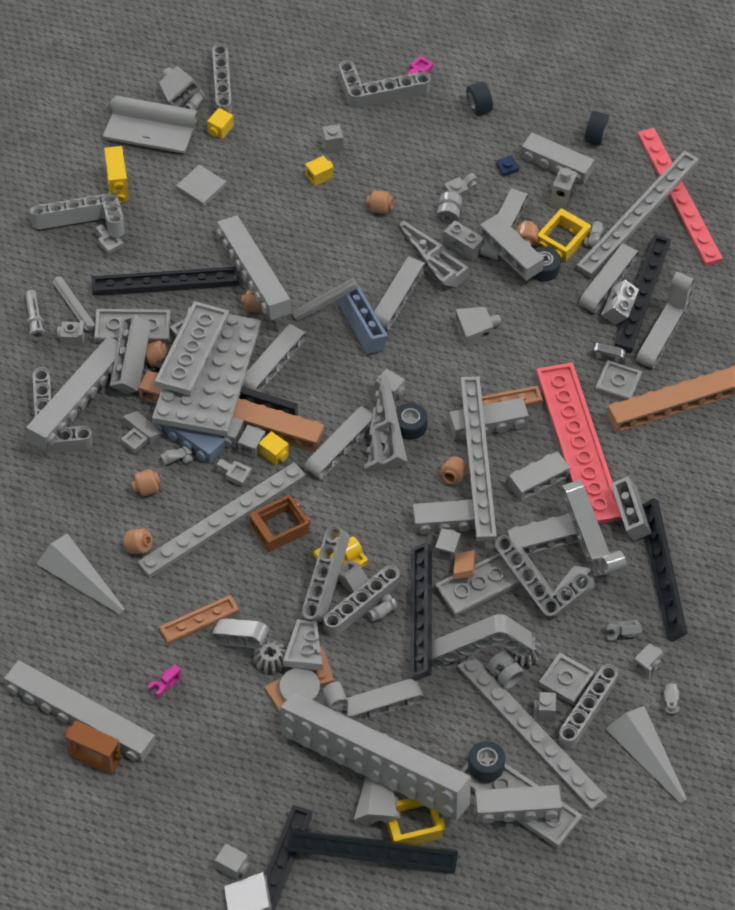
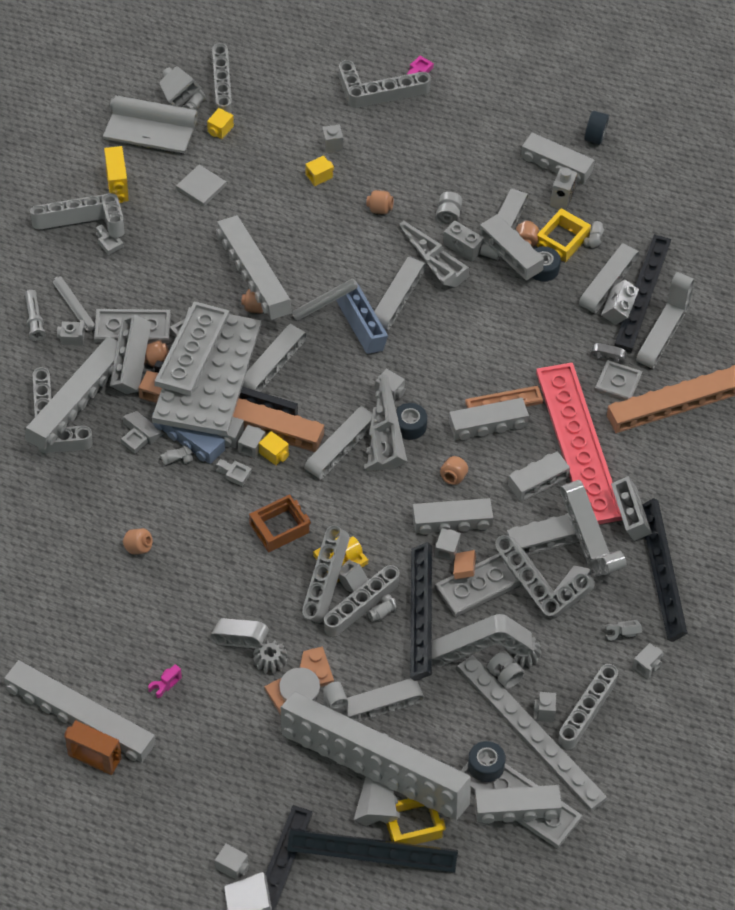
(68, 563): light grey wedge -> none
(146, 482): nougat head -> none
(165, 280): black plate -> none
(199, 619): nougat tile -> none
(221, 520): light grey plate -> none
(304, 647): light grey wing -> none
(461, 186): light grey plate -> none
(475, 324): light grey torso -> none
(478, 459): light grey plate -> none
(479, 98): black wheel -> none
(507, 165): dark blue plate -> none
(566, 678): light grey plate -> none
(637, 214): light grey plate -> none
(640, 739): light grey wedge -> none
(671, 697): light grey arm -> none
(681, 200): coral plate -> none

